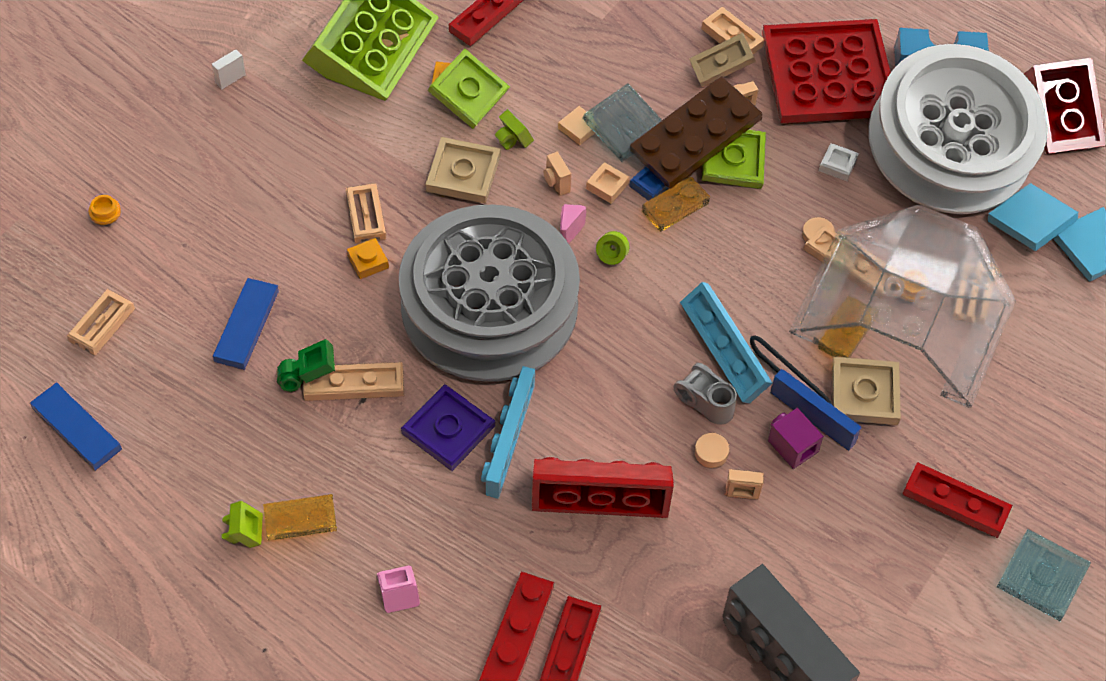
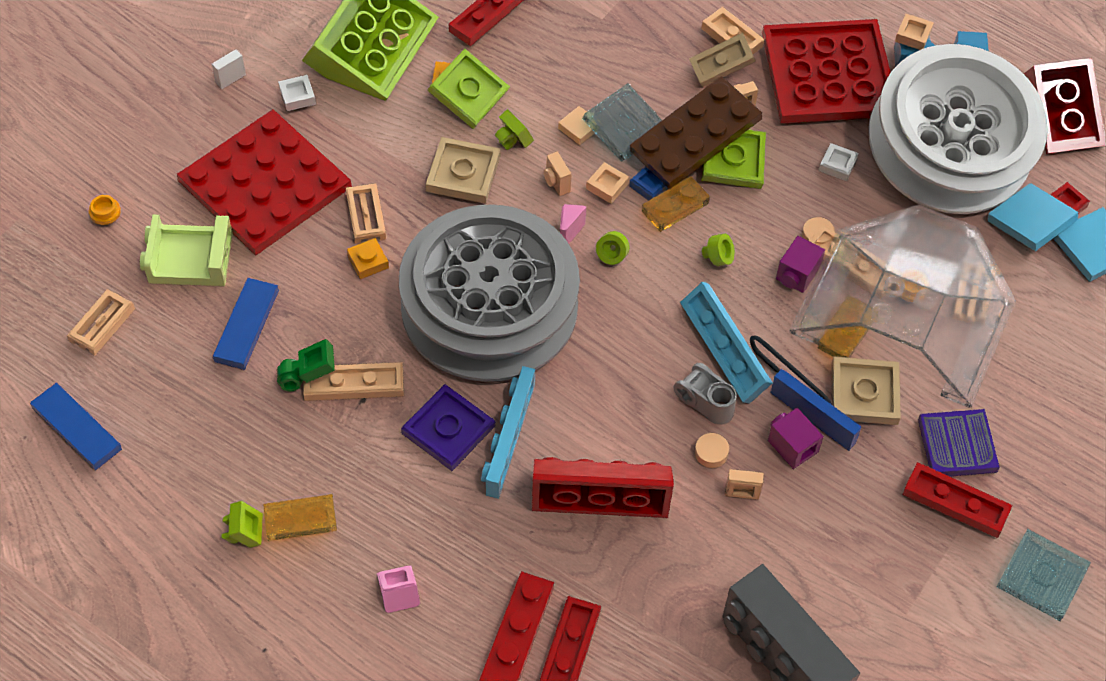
(187, 253): none -> yellowish green panel
(264, 181): none -> red plate
(297, 93): none -> white plate
(719, 250): none -> lime tile
(800, 264): none -> magenta brick
(914, 31): none -> light nougat plate
(958, 442): none -> dark purple tile
(1071, 197): none -> red tile

